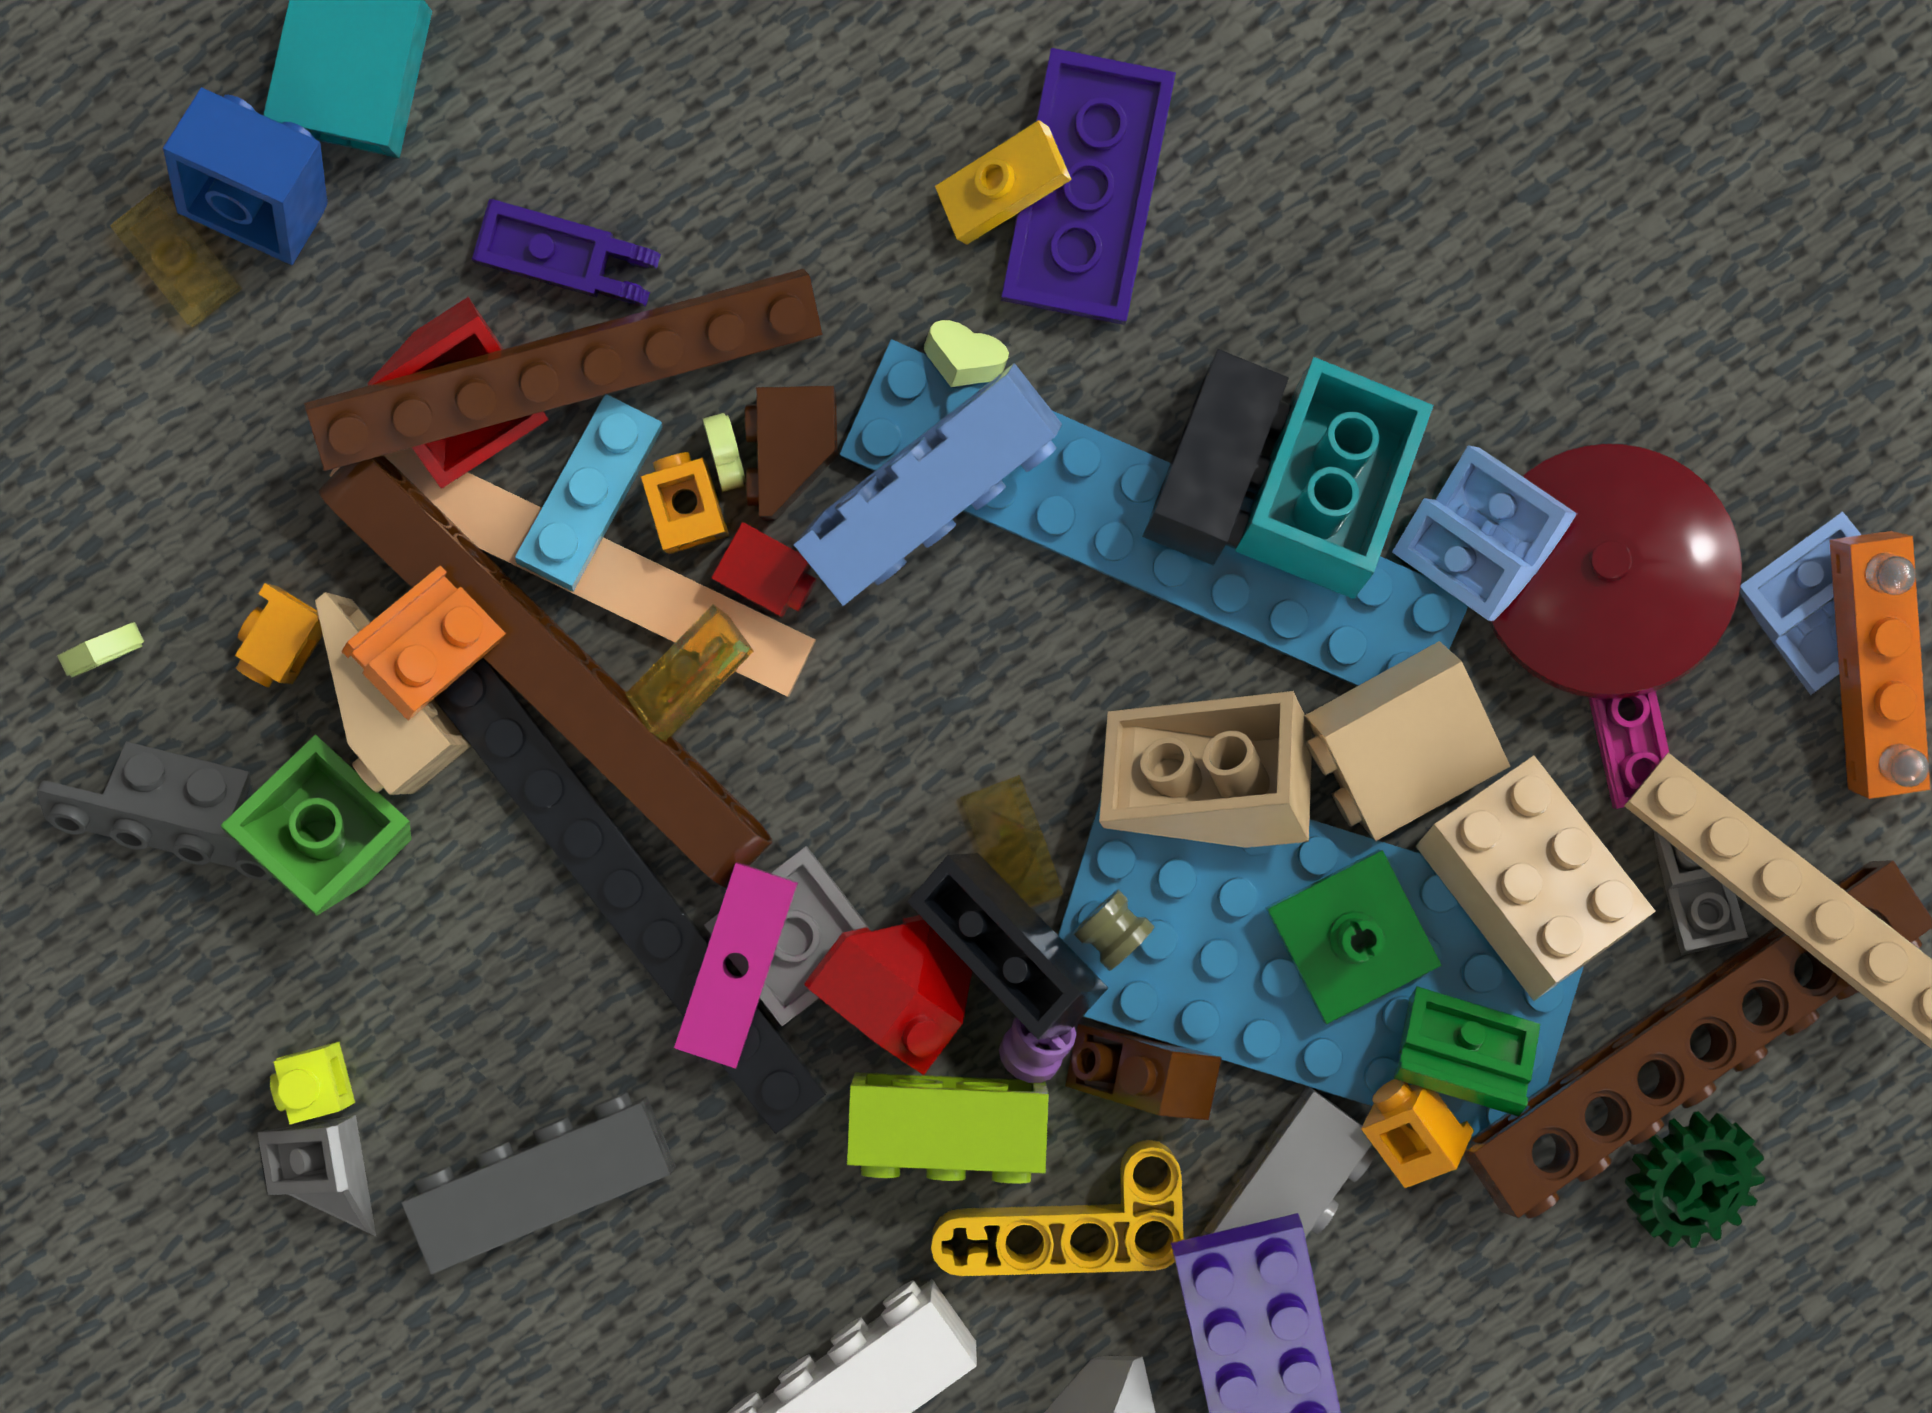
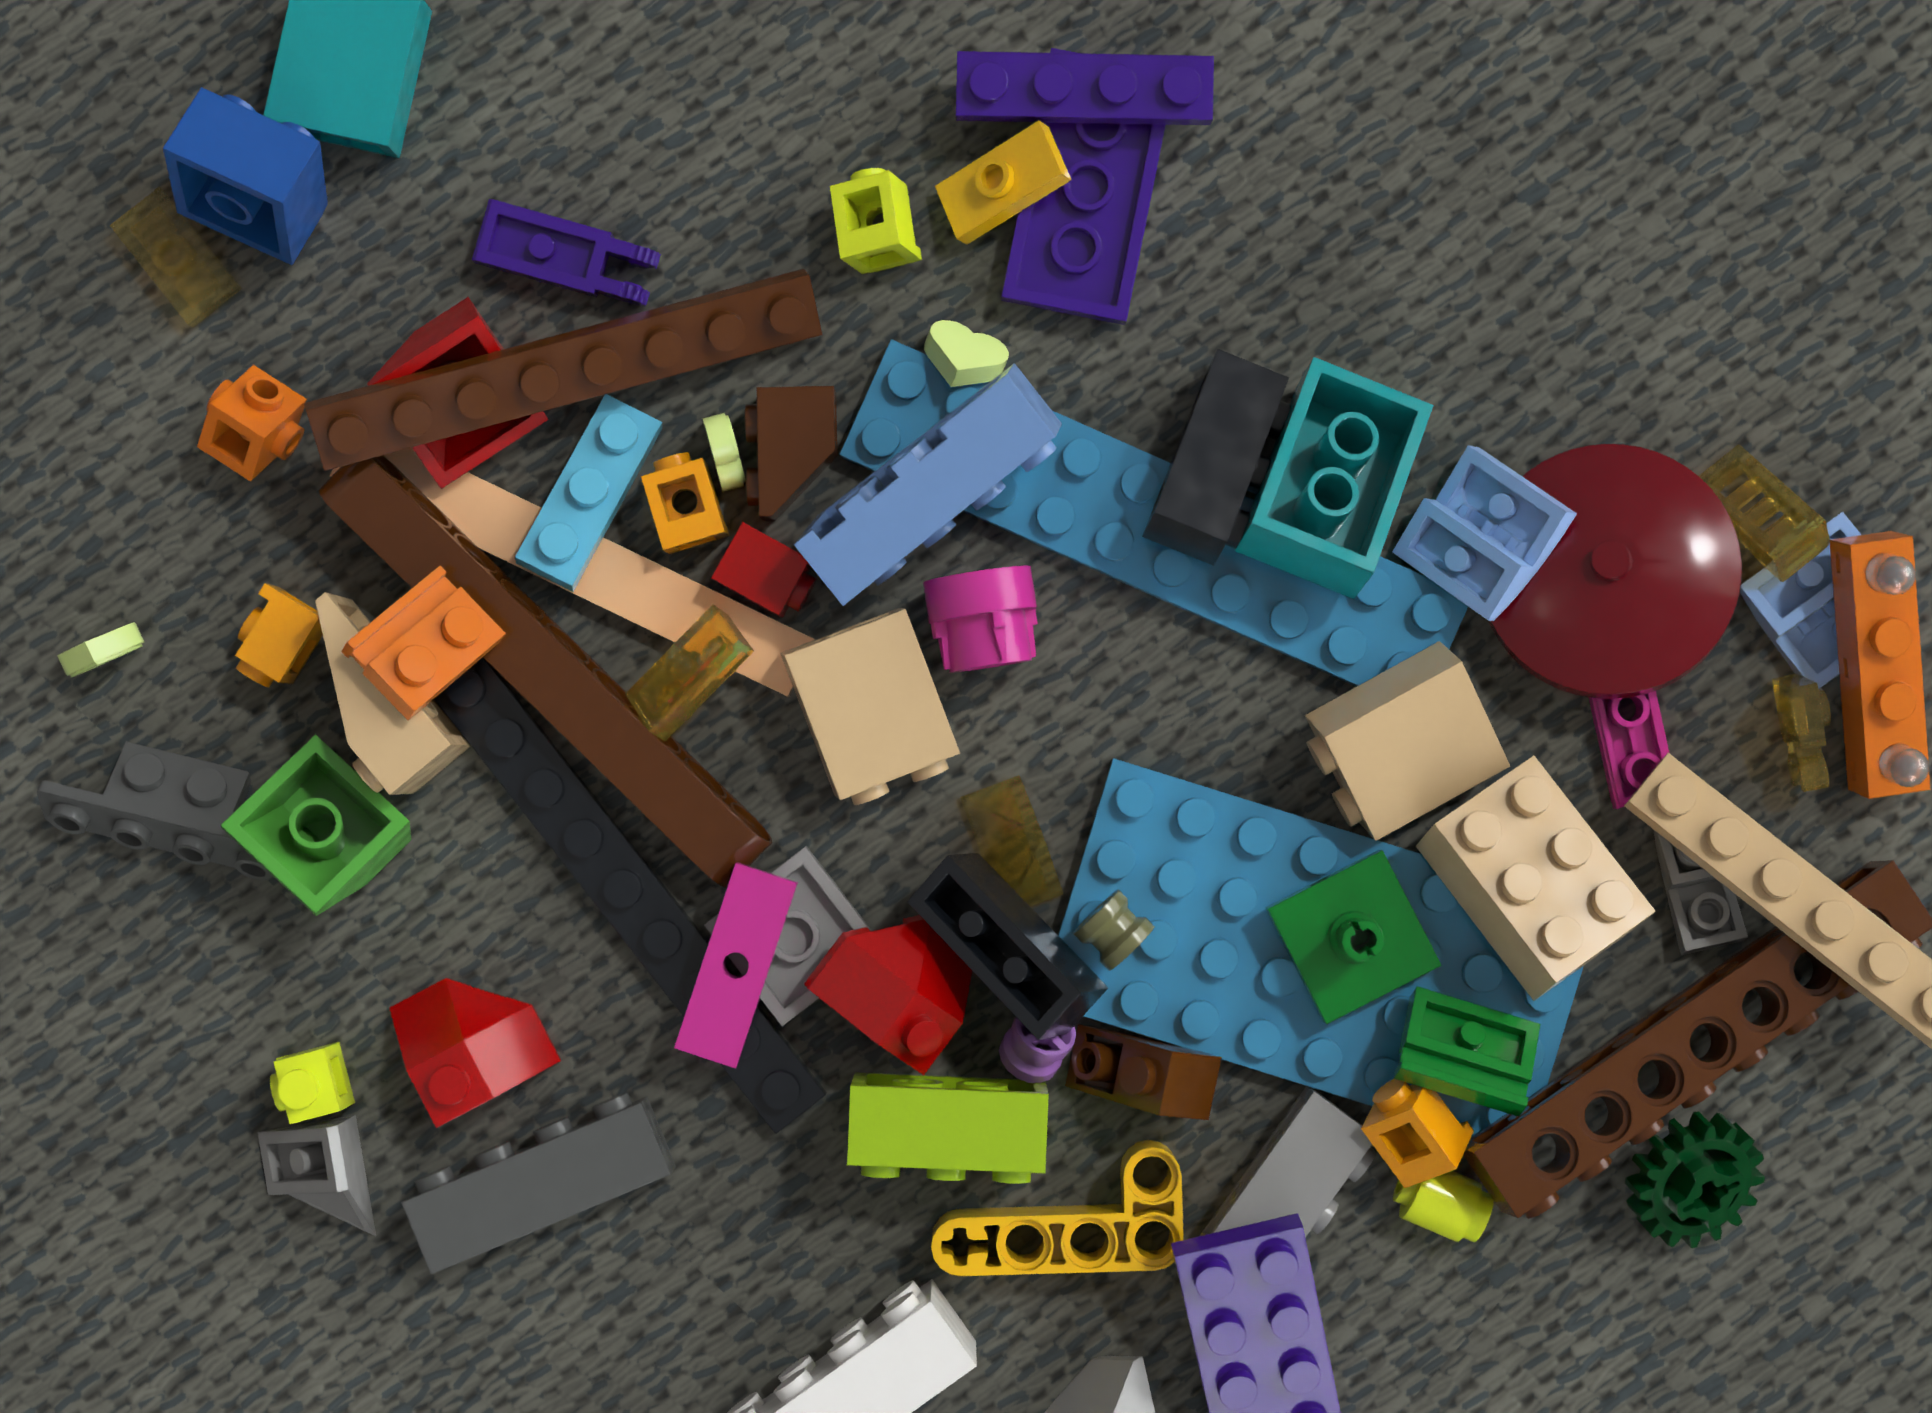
(255, 411): none -> orange brick
(468, 1046): none -> red slope
(856, 205): none -> neon yellow brick
(871, 706): none -> tan brick
(983, 617): none -> dark pink piece
(1084, 88): none -> dark purple plate
(1210, 771): tan slope -> none
(1447, 1206): none -> neon yellow brick
(1789, 540): none -> clear yellow slope
(1802, 717): none -> clear yellow plate

